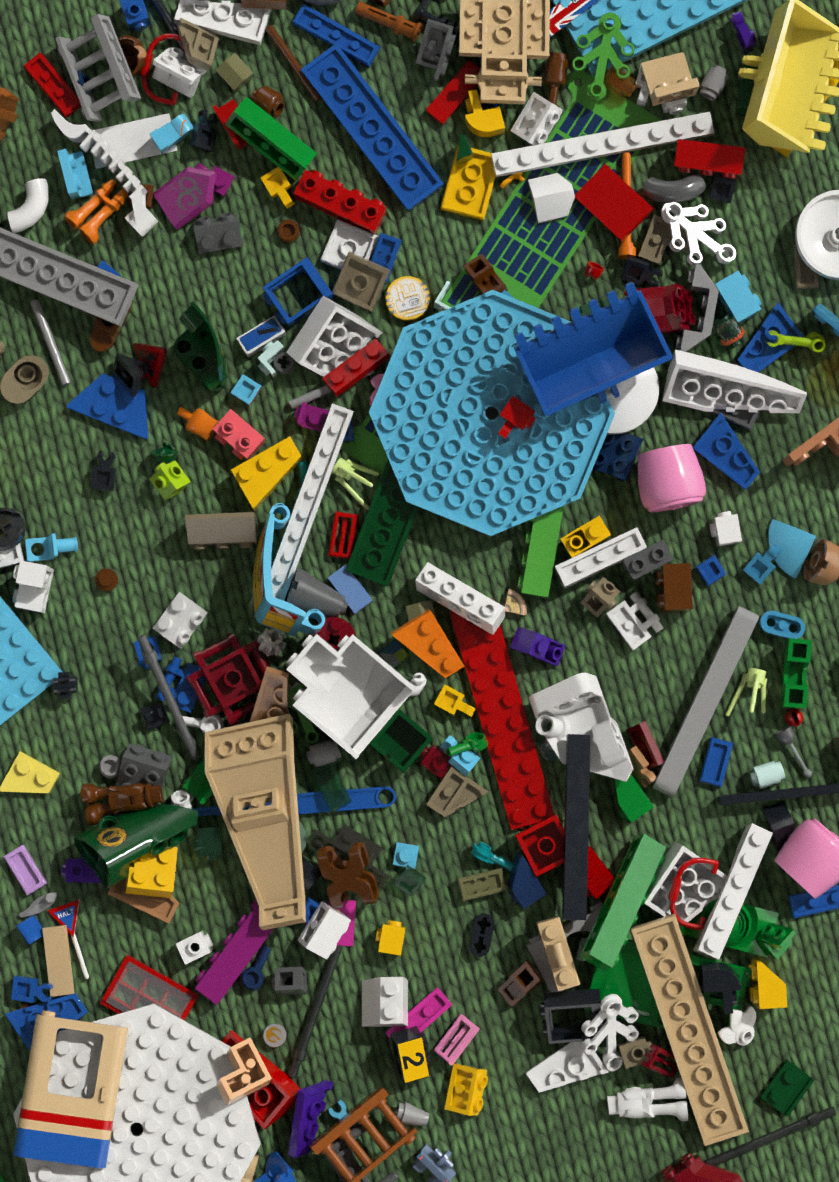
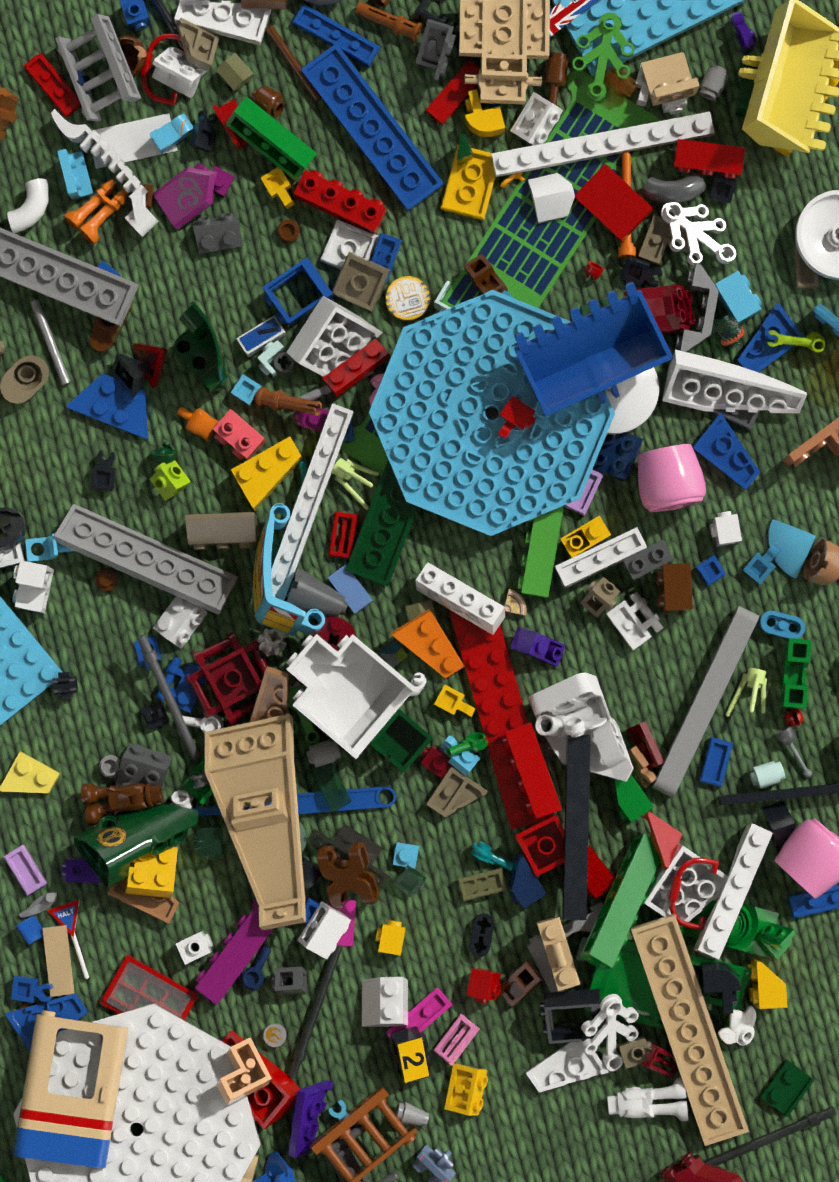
(145, 559): none -> light grey plate
(199, 779): none -> dark grey bush
(279, 400): none -> dark orange pin
(484, 985): none -> red brick
(532, 770): none -> red brick
(577, 726): none -> white plate
(581, 505): none -> lavender tile
(664, 838): none -> tile

